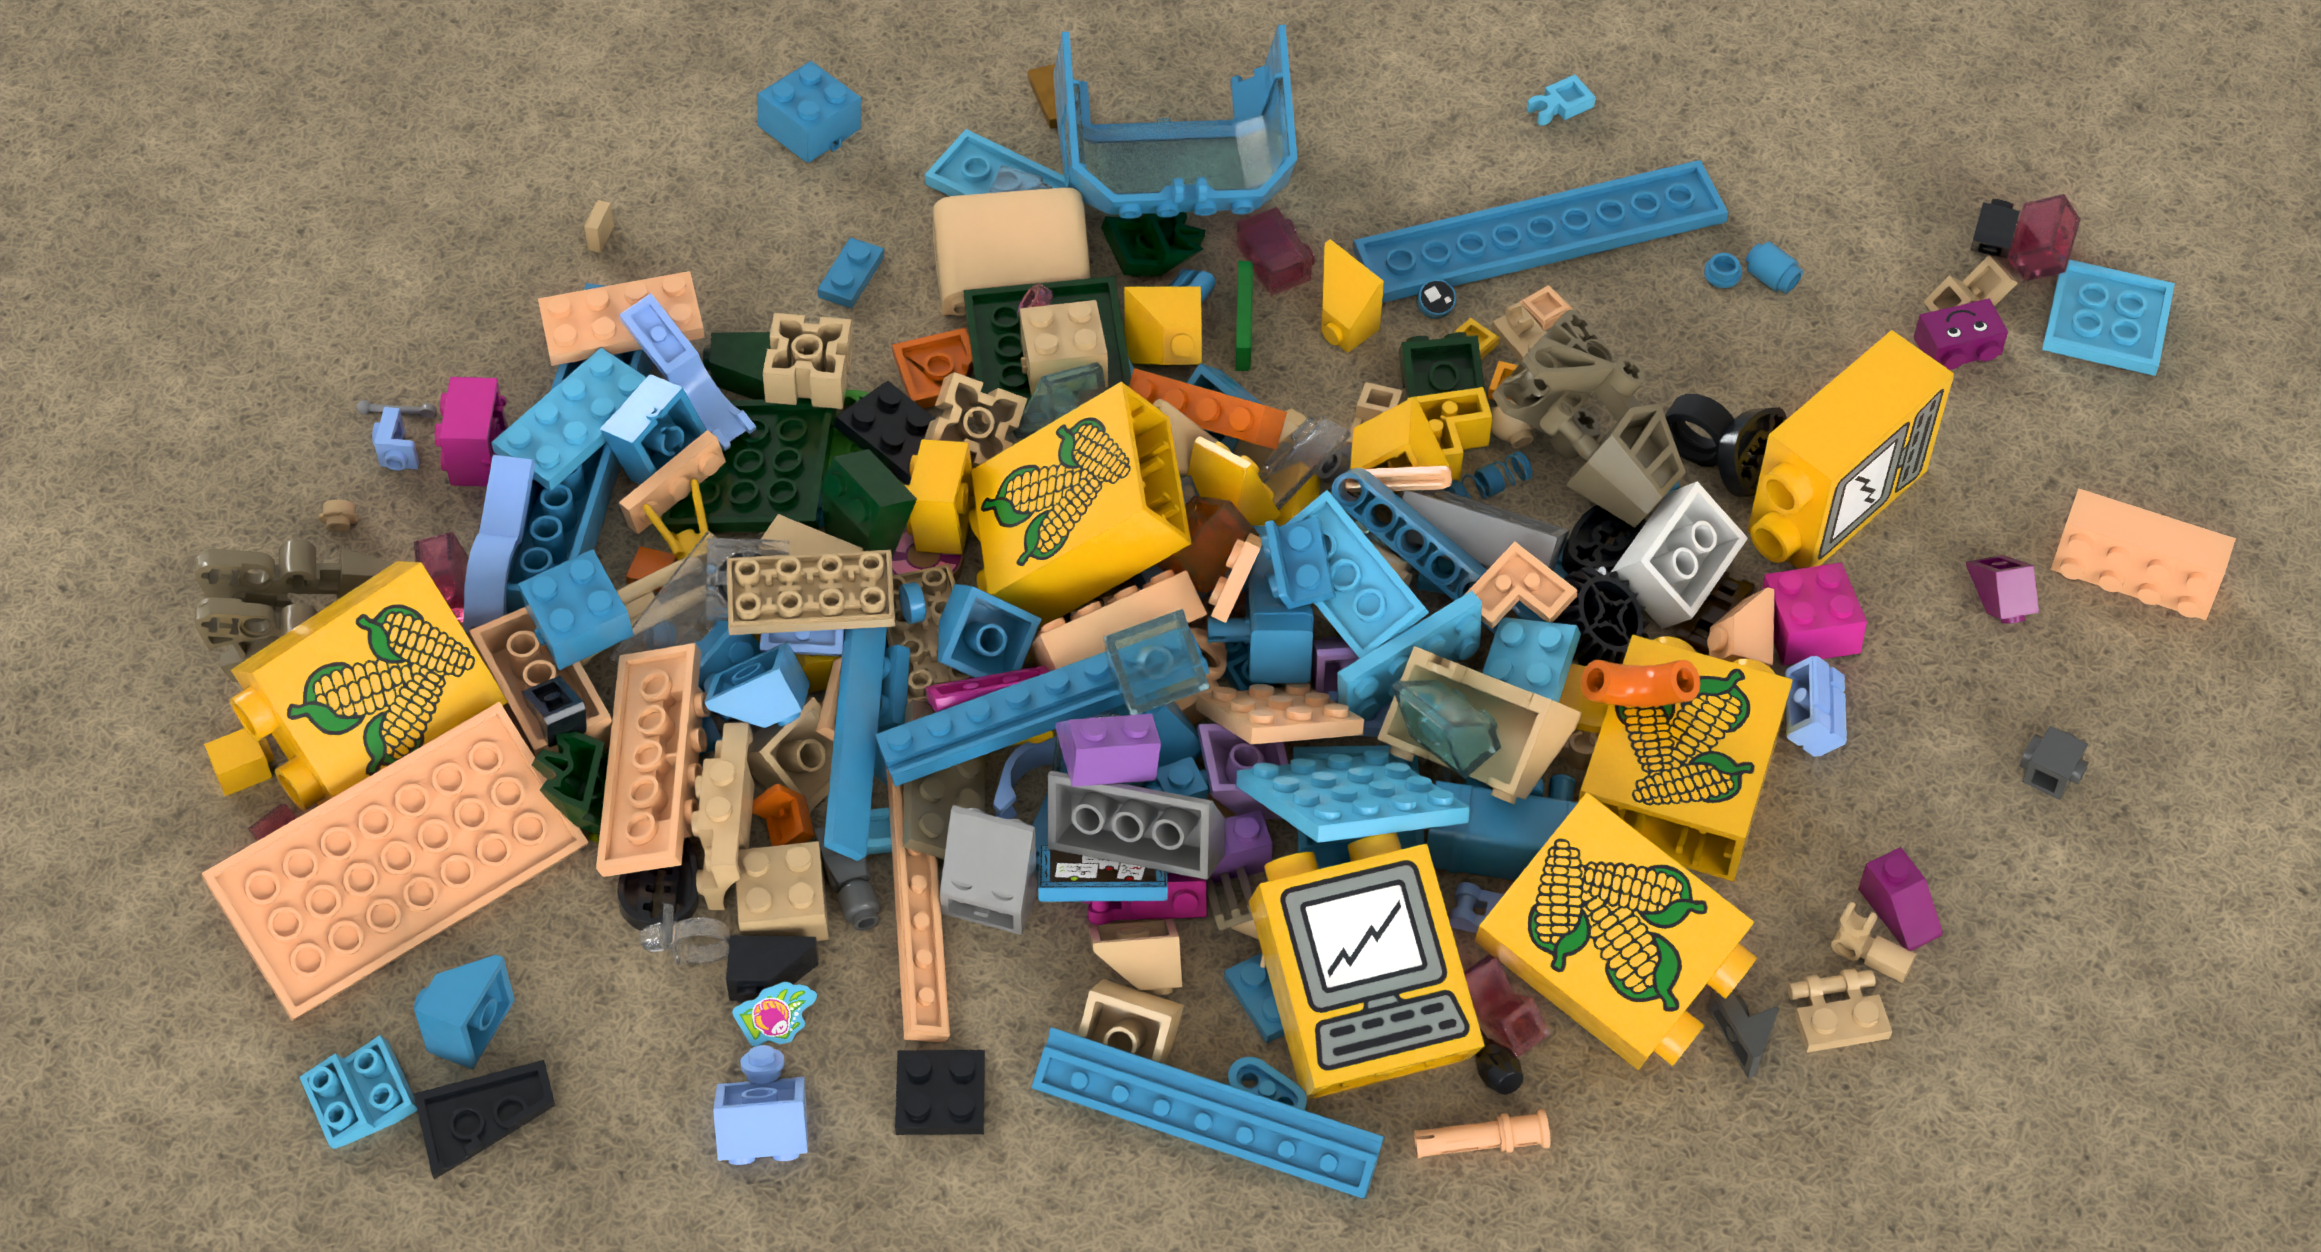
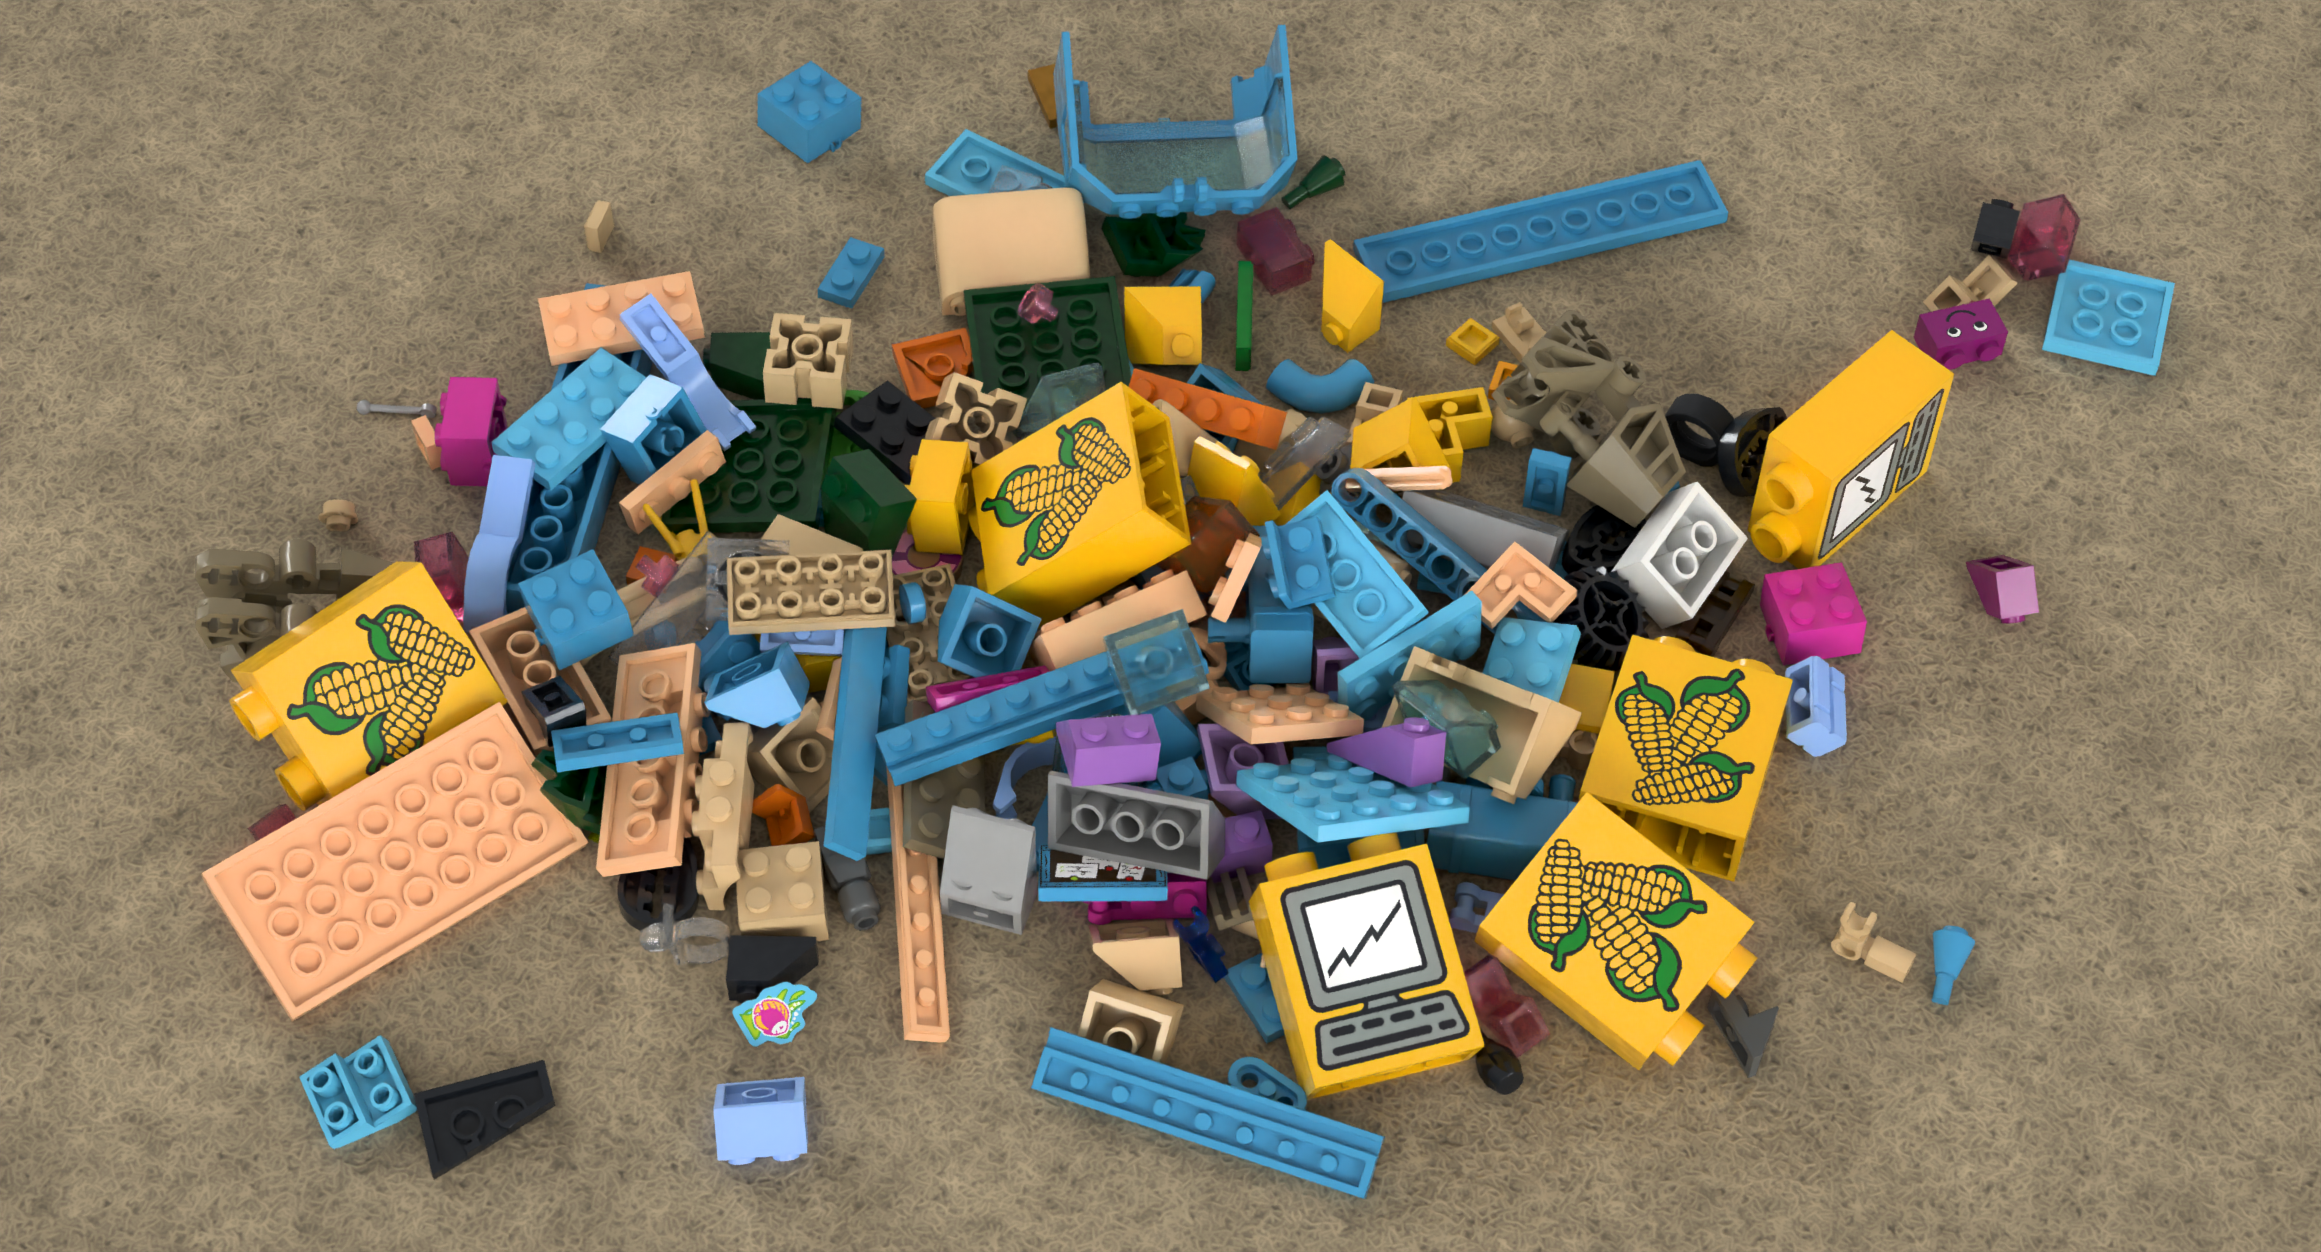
(239, 760): yellow brick -> none
(389, 443): light blue bracket -> none
(425, 440): none -> light nougat tile
(464, 1009): dark azure slope -> none
(617, 742): none -> dark azure plate
(656, 573): none -> clear pink tile
(762, 1064): light blue plate -> none
(940, 1092): black plate -> none
(1061, 339): tan brick -> none
(1203, 948): none -> clear blue plate
(1318, 392): none -> dark azure cylinder
(1323, 177): none -> dark green cone
(1403, 752): none -> medium lavender slope
(1436, 298): tile -> none
(1440, 364): dark green plate -> none
(1492, 477): dark azure piece -> none
(1503, 1133): light nougat pin -> none
(1545, 307): light nougat tile -> none
(1546, 481): none -> dark azure plate
(1564, 98): medium azure plate -> none
(1640, 685): orange cylinder -> none
(1723, 270): dark azure plate -> none
(1745, 630): light nougat slope -> none
(1774, 267): dark azure brick -> none
(1839, 1022): tan plate -> none
(1901, 899): magenta slope -> none
(1951, 950): none -> dark azure cone
(2054, 762): dark grey brick -> none
(2143, 554): light nougat brick -> none

